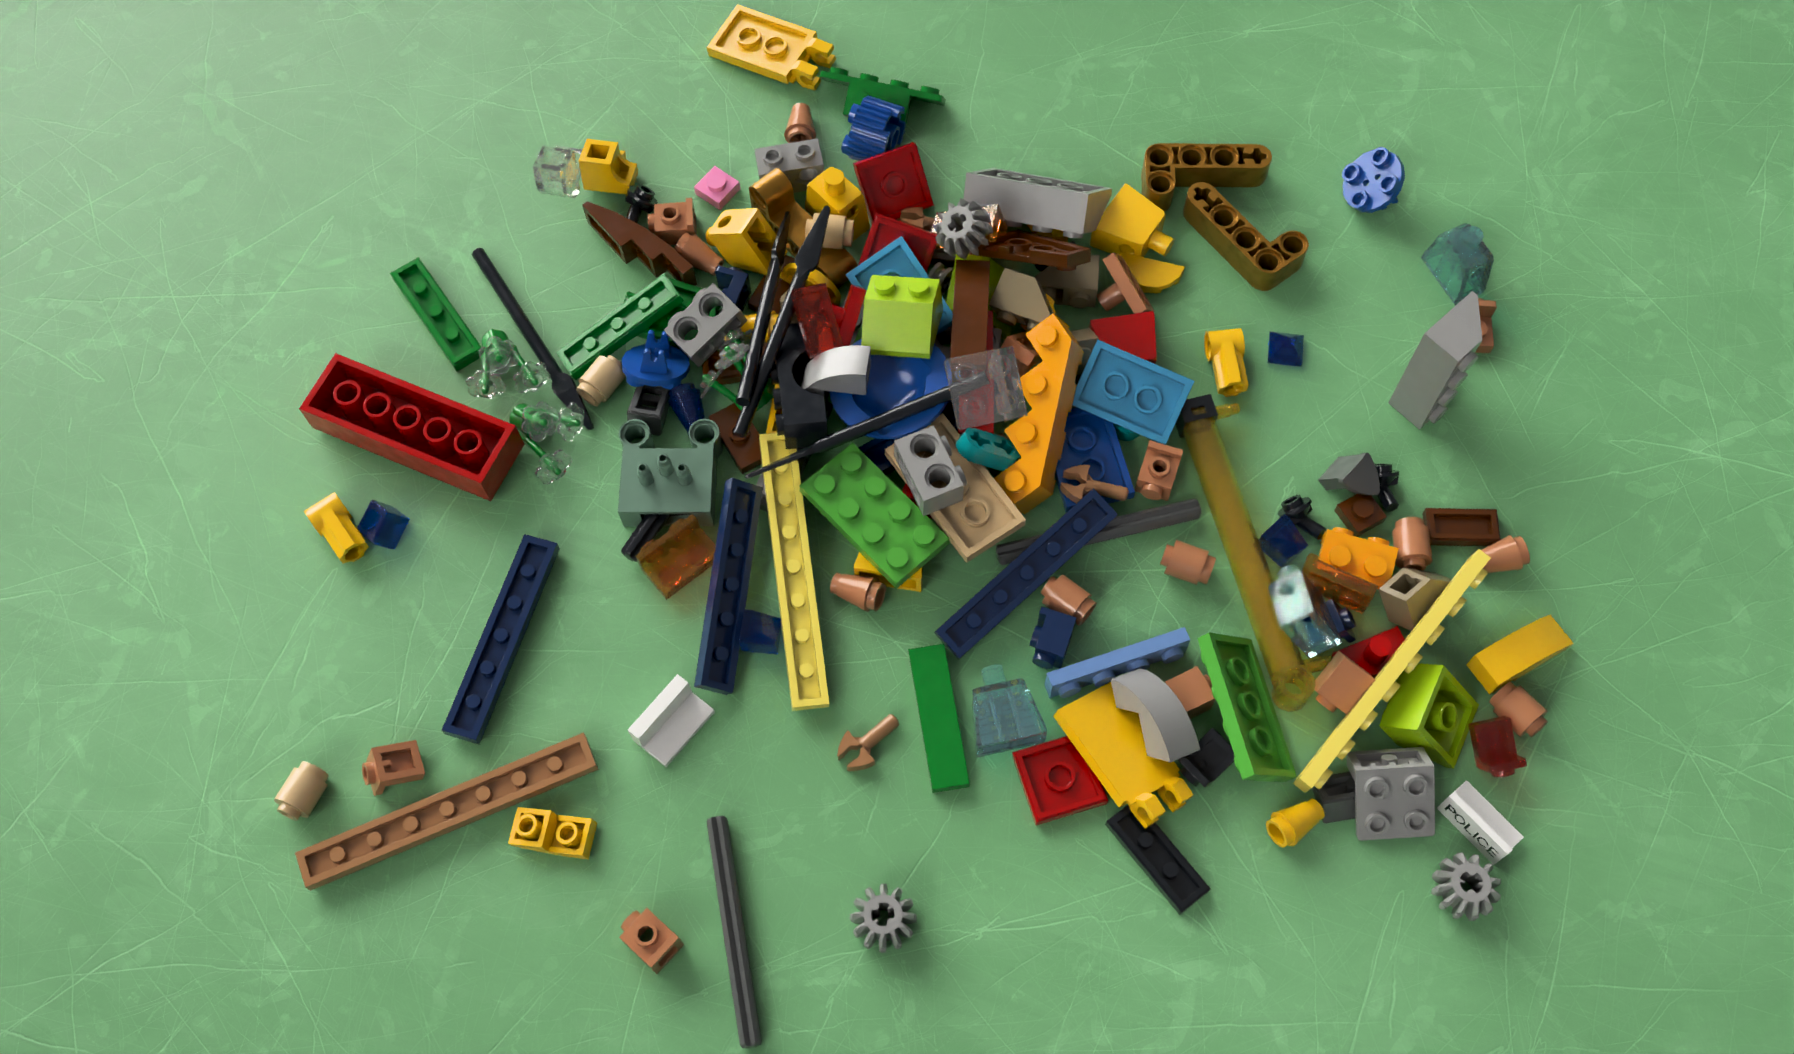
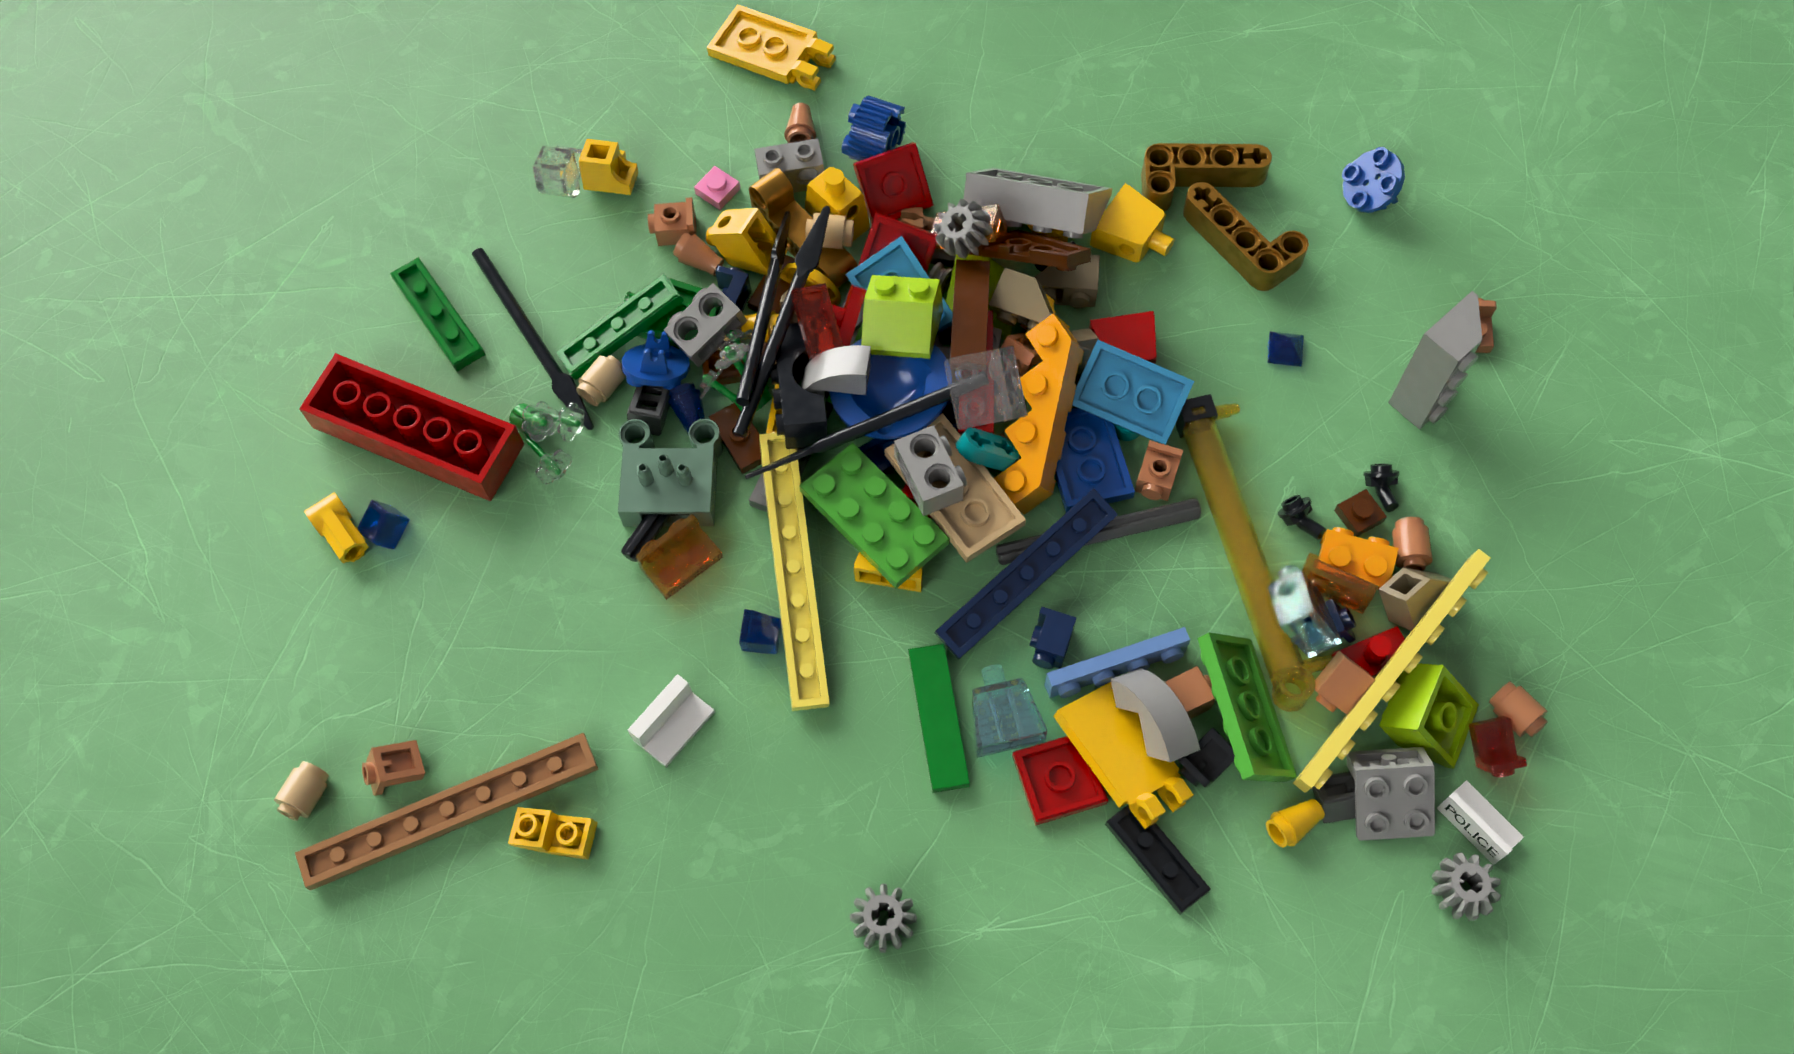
(500, 354): clear plant -> none
(501, 639): dark blue plate -> none
(633, 241): reddish brown slope -> none
(640, 199): black plate -> none
(659, 949): nougat brick -> none
(728, 587): dark blue plate -> none
(734, 933): dark grey axle -> none
(859, 590): nougat cone -> none
(866, 743): medium nougat bar -> none
(895, 92): green bracket -> none
(1068, 598): nougat brick -> none
(1081, 474): medium nougat bar -> none
(1124, 288): nougat tile -> none
(1153, 274): yellow tile -> none
(1188, 562): nougat brick -> none
(1226, 352): yellow piece -> none
(1282, 541): clear blue slope -> none
(1352, 473): dark grey tile -> none
(1460, 261): clear light blue torso -> none
(1462, 526): reddish brown tile -> none
(1507, 555): nougat cone -> none
(1518, 653): yellow slope -> none

